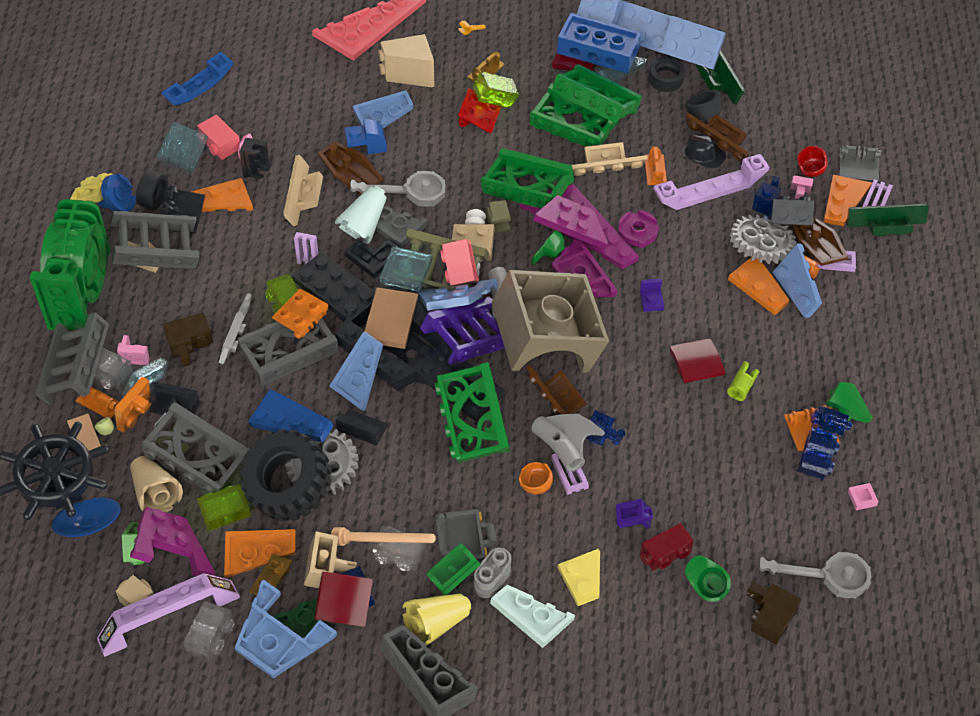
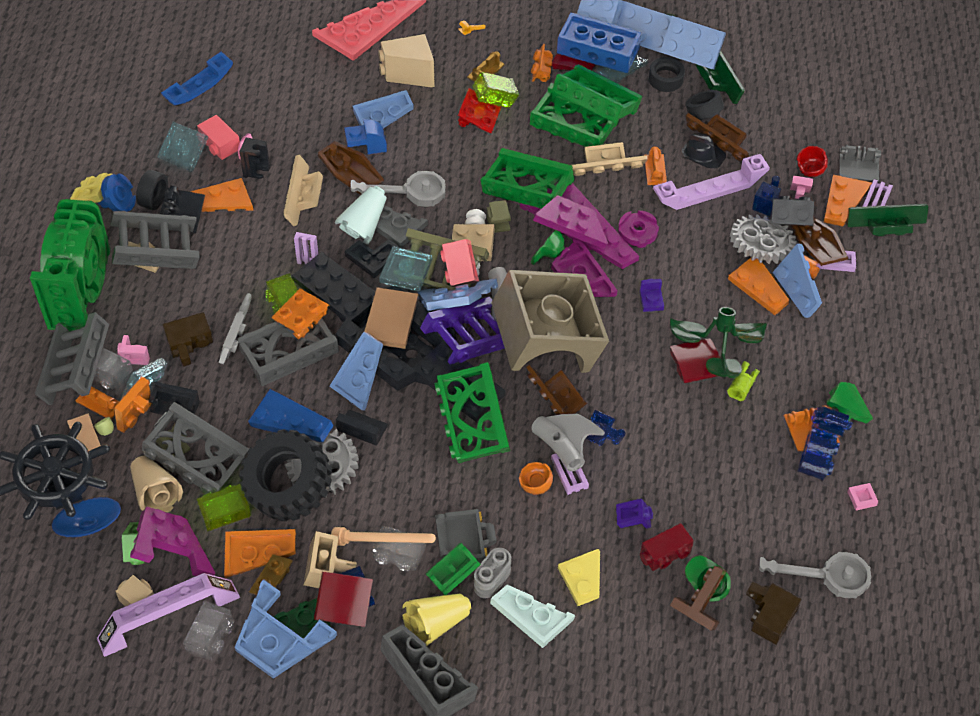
(543, 62): none -> orange hinge
(701, 599): none -> reddish brown bracket
(725, 323): none -> dark green plant

